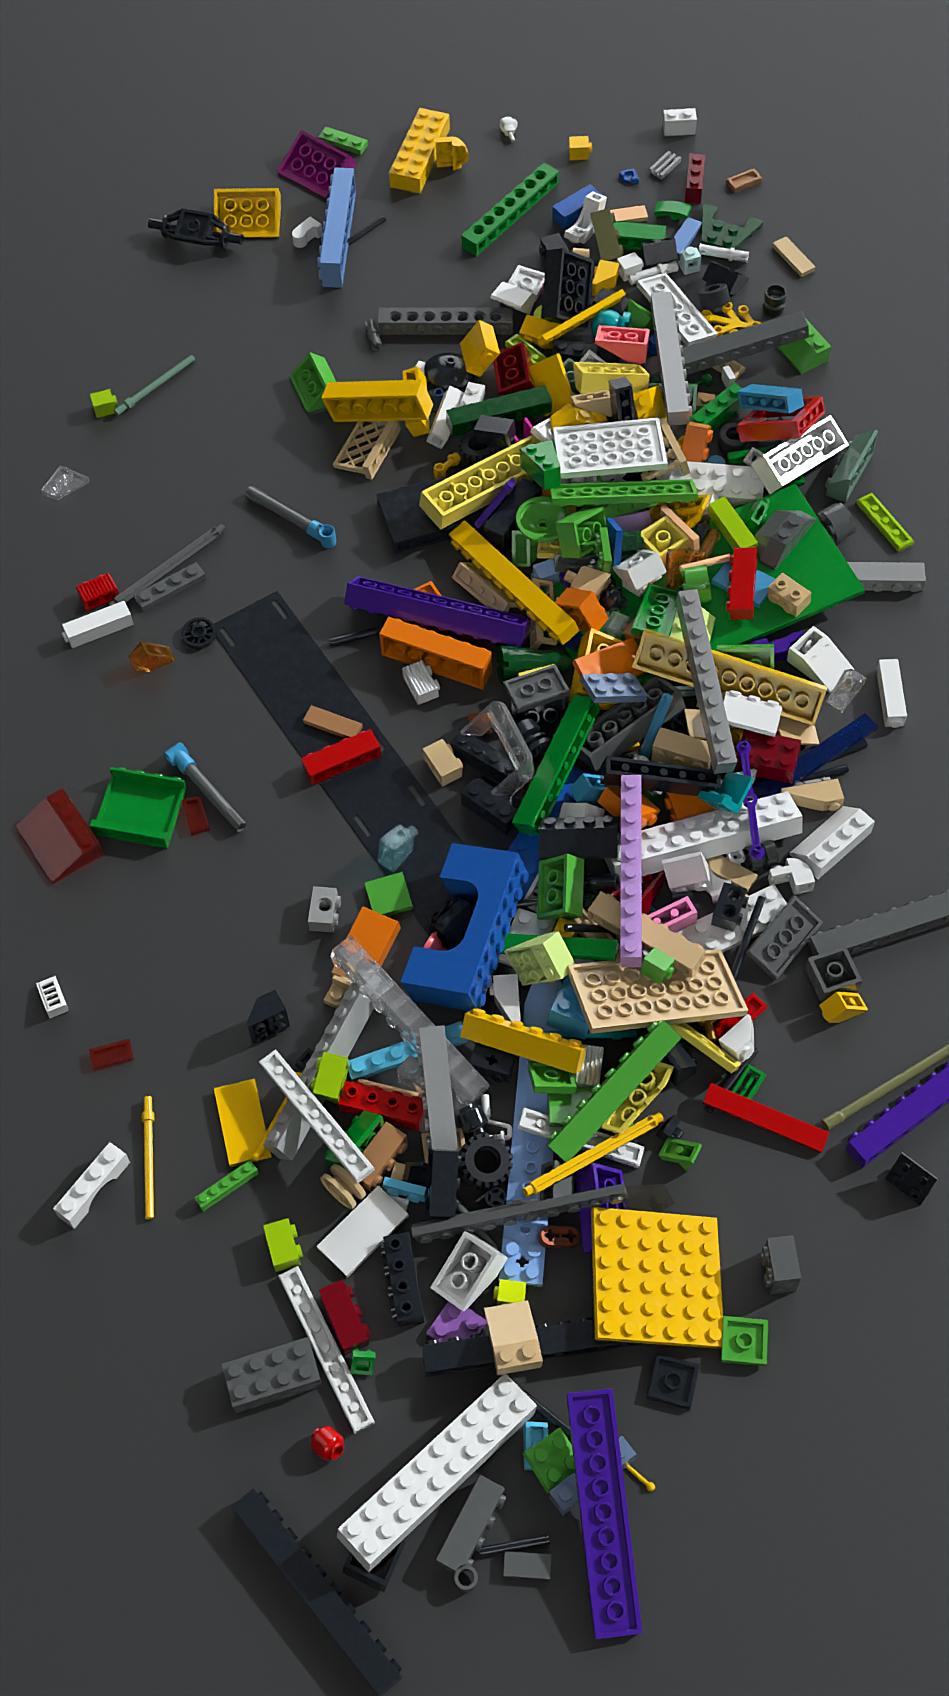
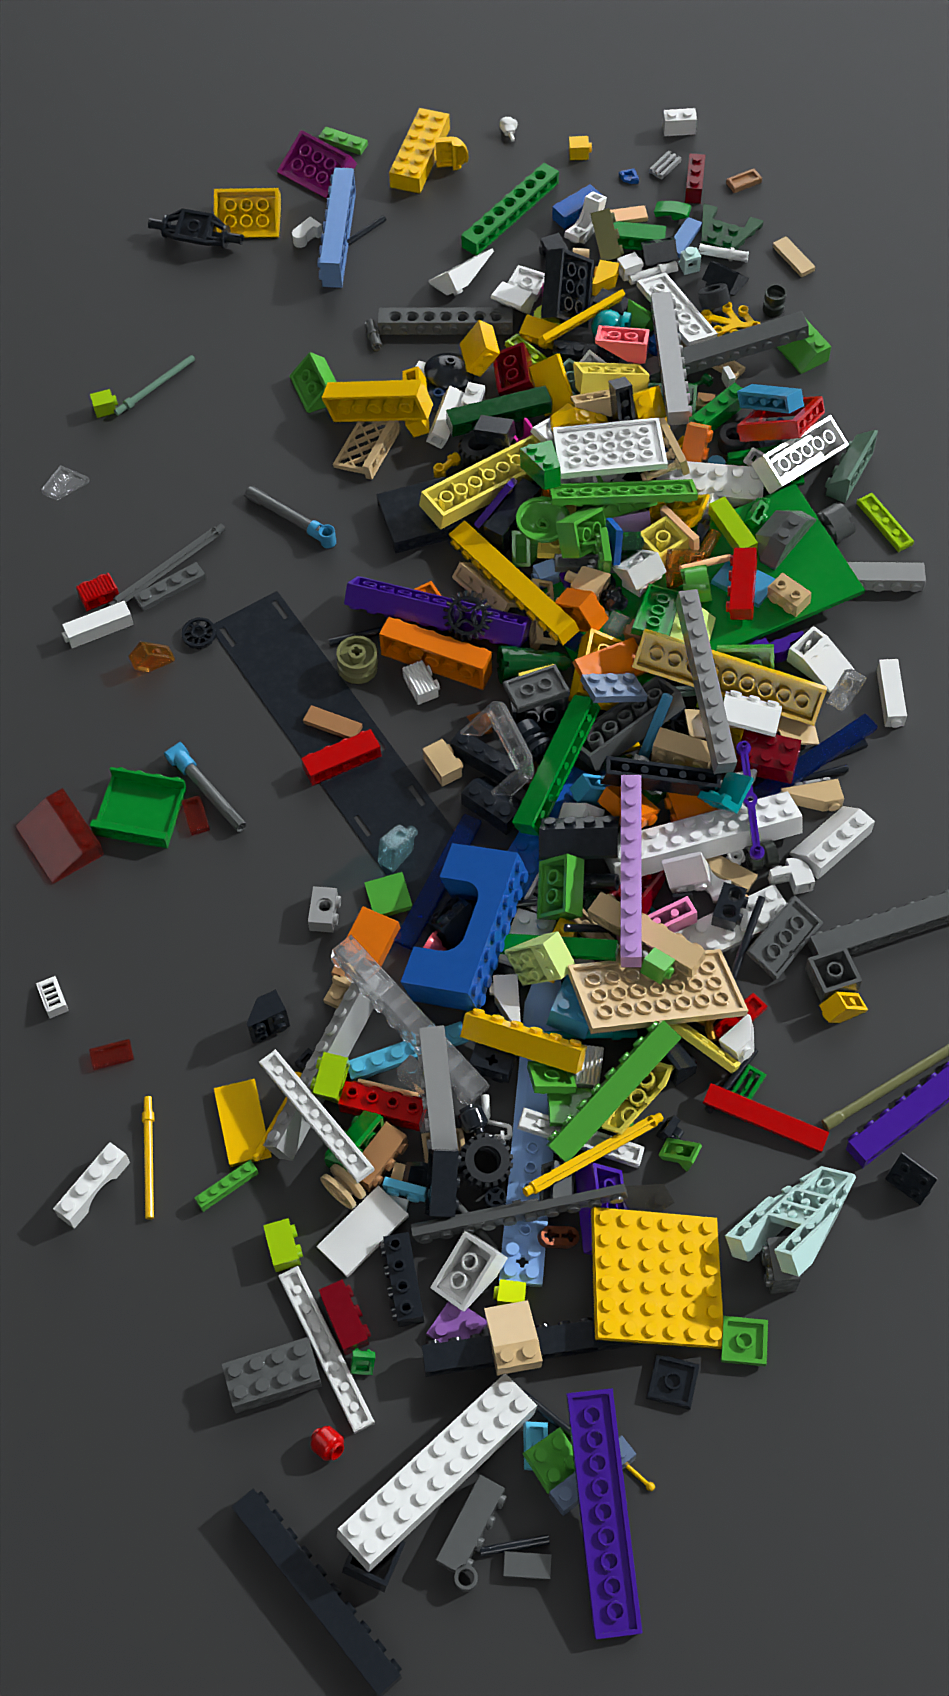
(357, 659): none -> olive wheel
(434, 887): none -> clear blue tile
(460, 275): none -> white wedge
(461, 620): none -> black gear
(807, 1207): none -> light aqua wedge

